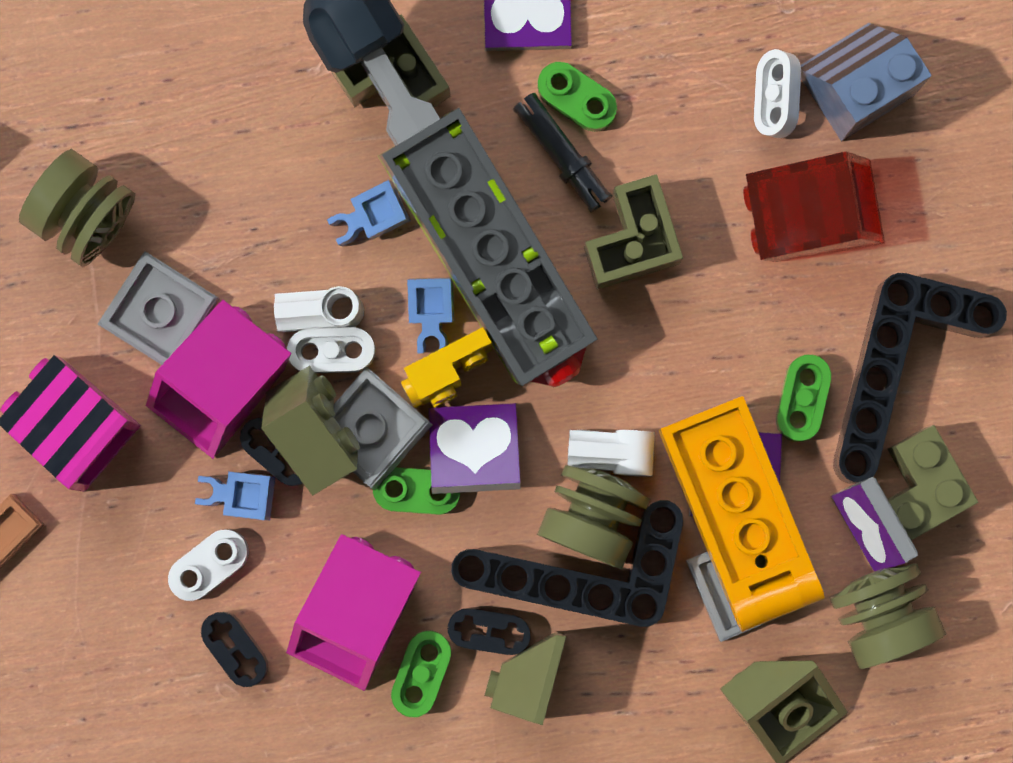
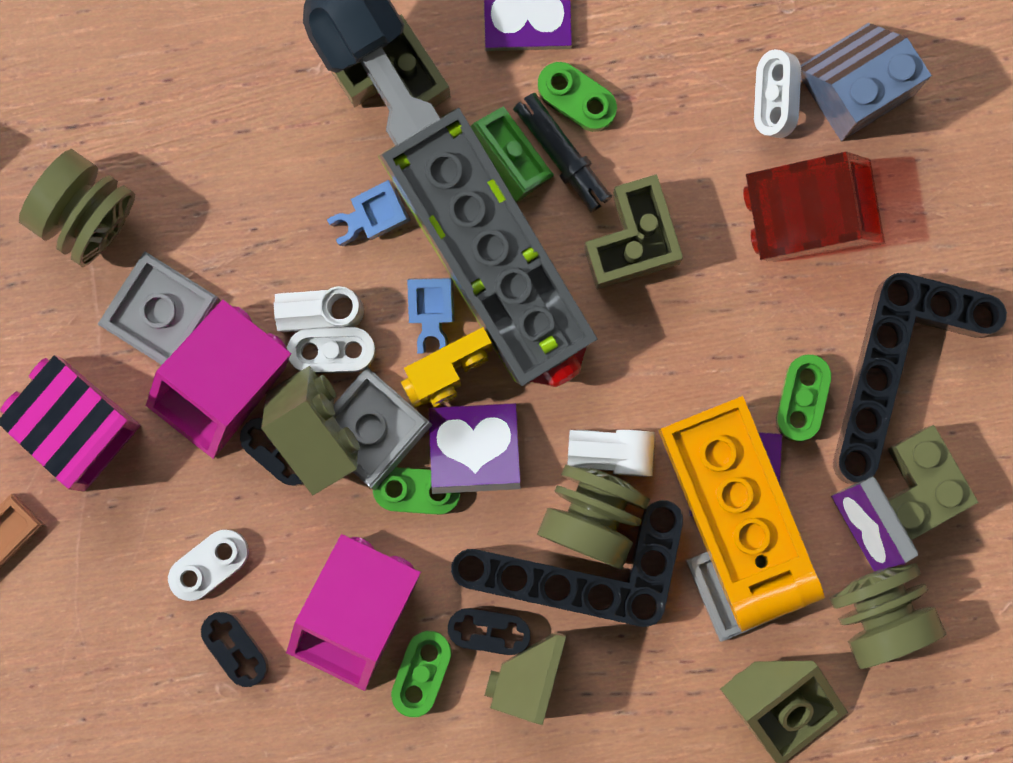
(242, 496): medium blue plate -> none
(511, 153): none -> bright green slope

